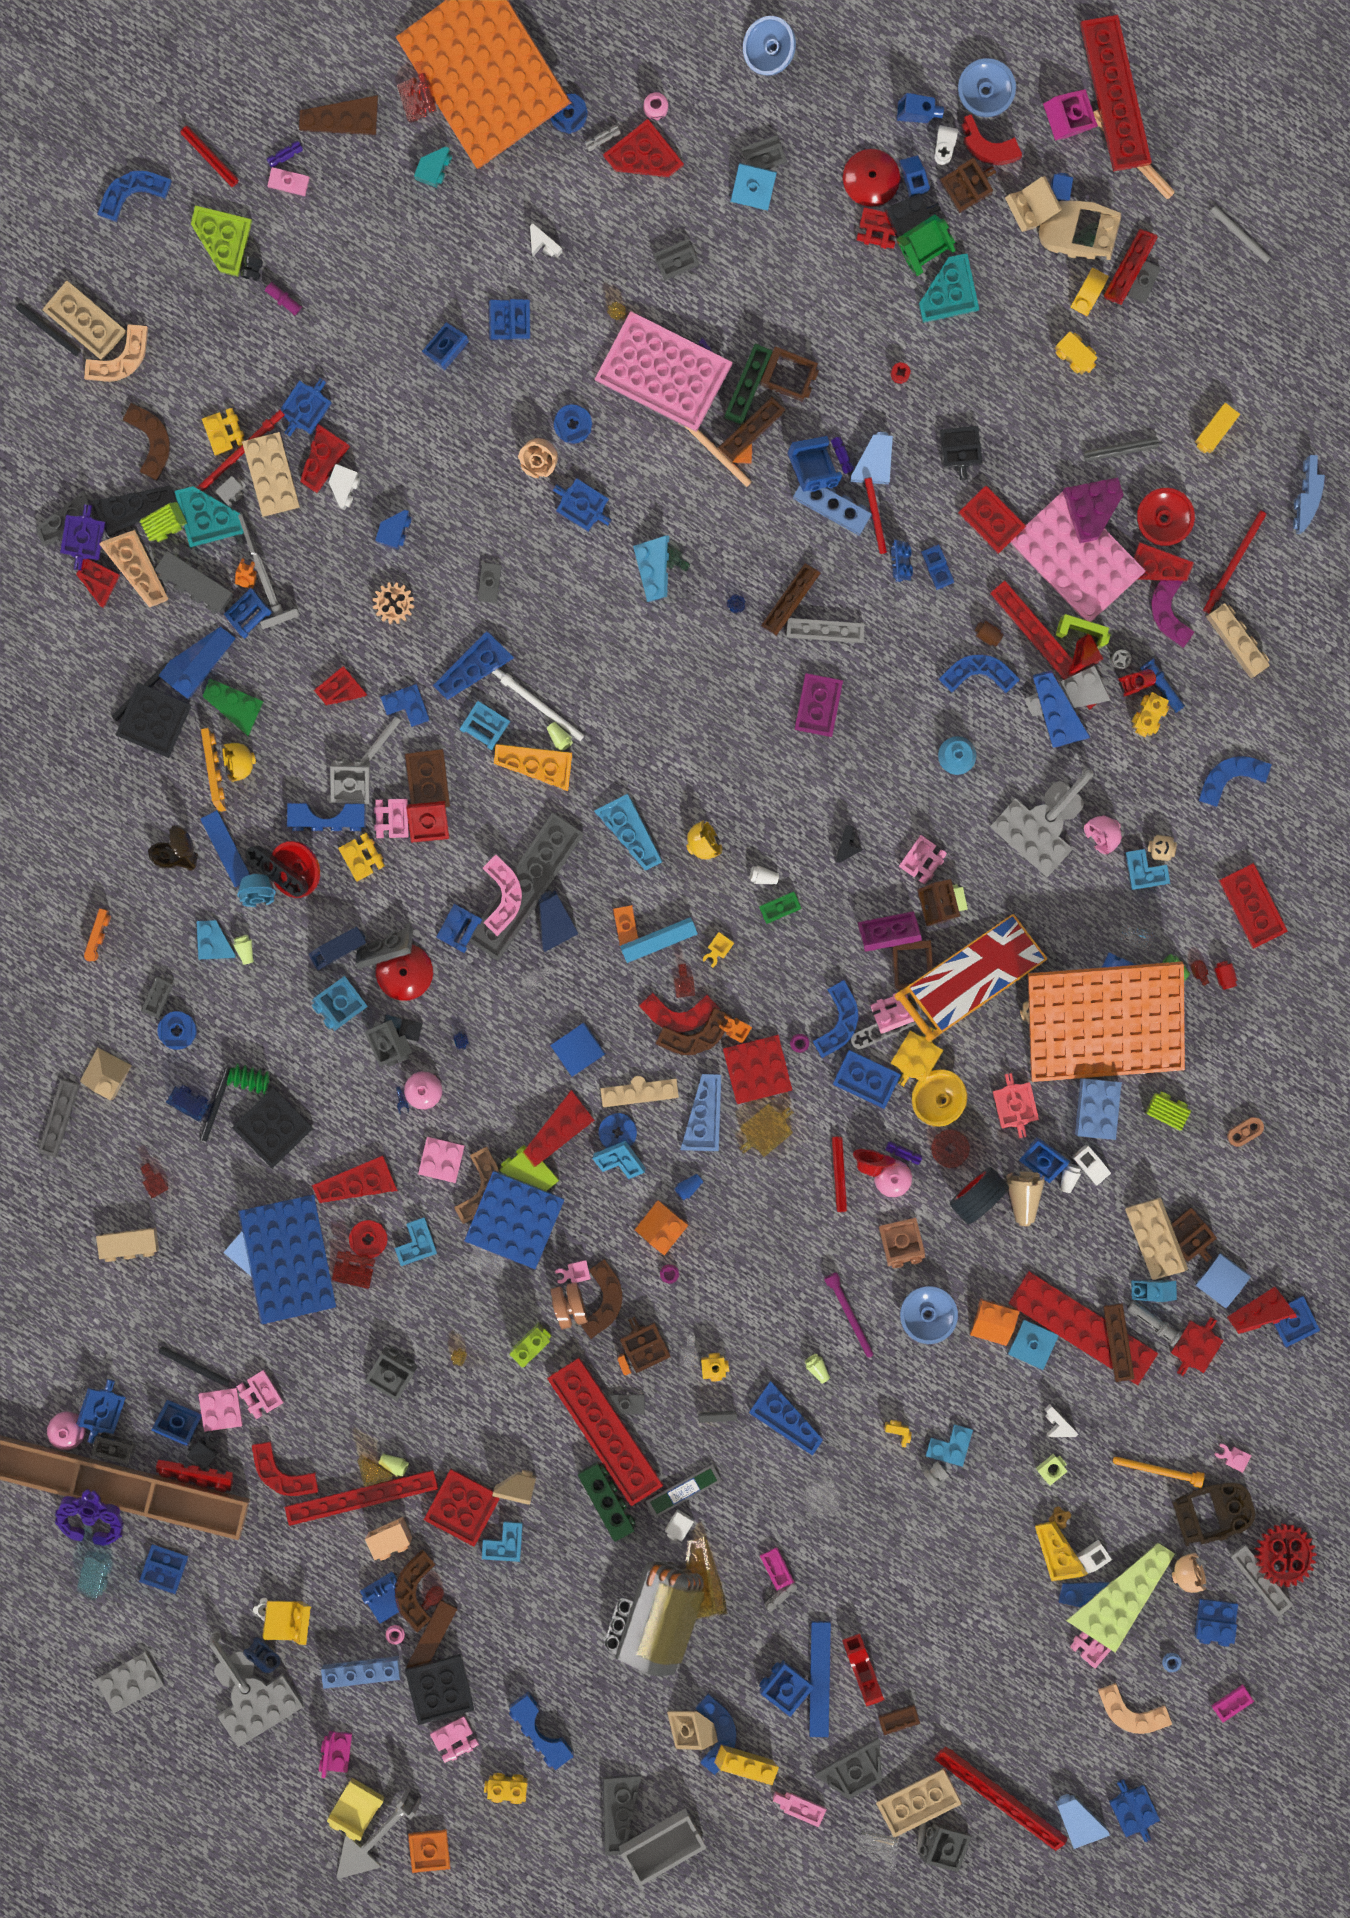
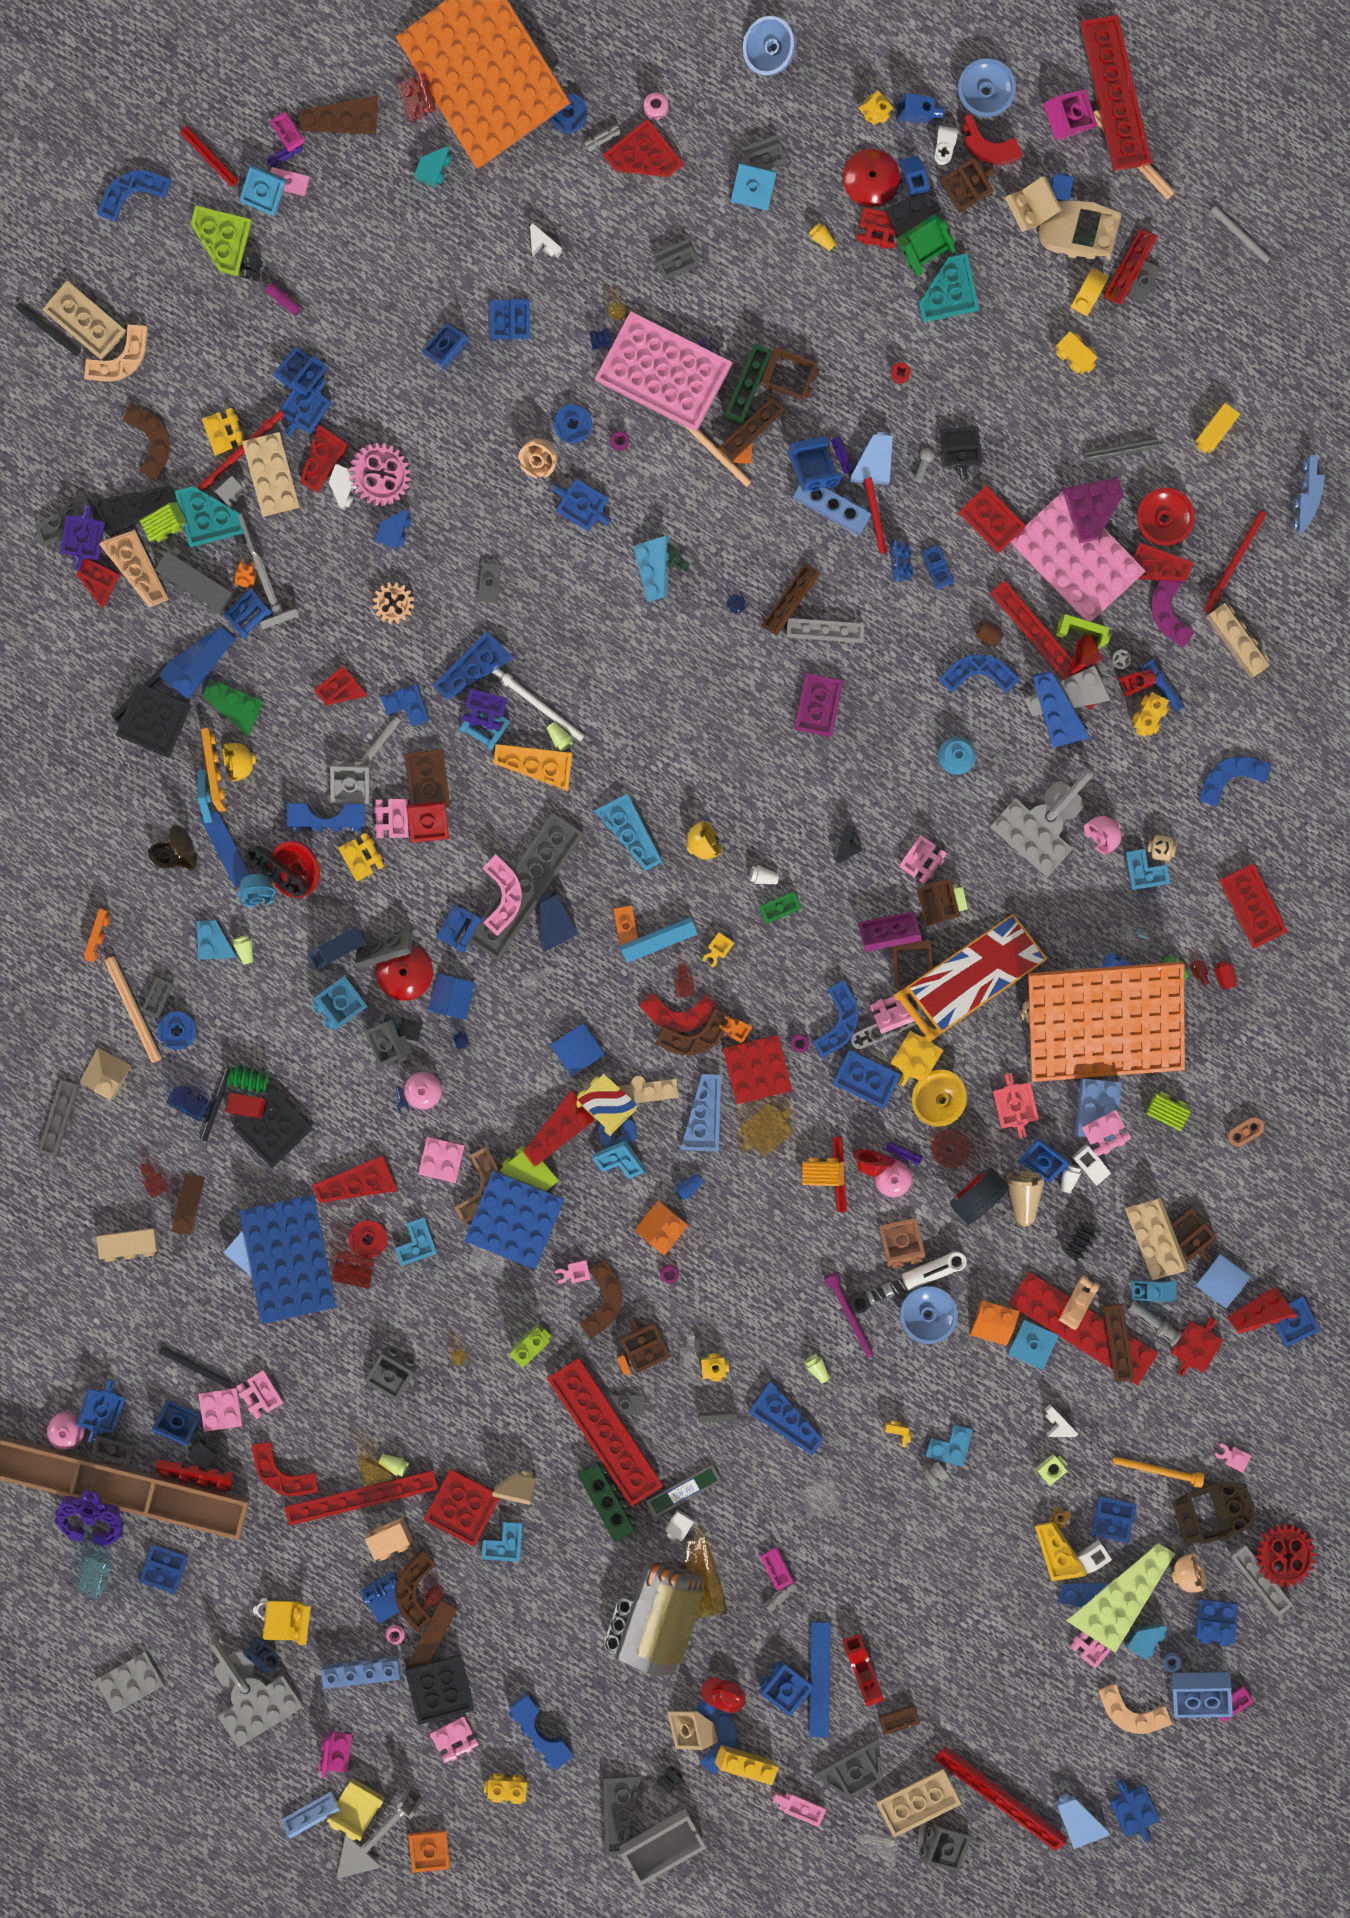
(133, 1009): none -> light nougat axle
(188, 1205): none -> reddish brown slope
(204, 796): none -> dark azure wing
(245, 1105): none -> red tile
(262, 190): none -> dark azure plate
(287, 131): none -> dark pink plate
(300, 371): none -> blue slope
(310, 1814): none -> light blue plate
(381, 457): none -> bright pink gear
(451, 996): none -> blue slope
(486, 703): none -> dark purple plate
(565, 1306): nougat wheel -> none
(596, 339): none -> clear blue wheel
(606, 1103): none -> panel
(619, 434): none -> magenta plate
(669, 1779): none -> black wheel
(723, 1695): none -> red piece
(822, 236): none -> yellow cone
(823, 1172): none -> light orange brick
(876, 108): none -> yellow brick
(910, 1280): none -> piece
(926, 456): none -> light grey bar
(1078, 1303): none -> light nougat plate
(1080, 1241): none -> black piece
(1103, 1127): none -> bright pink plate
(1113, 1519): none -> blue slope
(1145, 1638): none -> dark azure slope
(1202, 1694): none -> medium blue slope

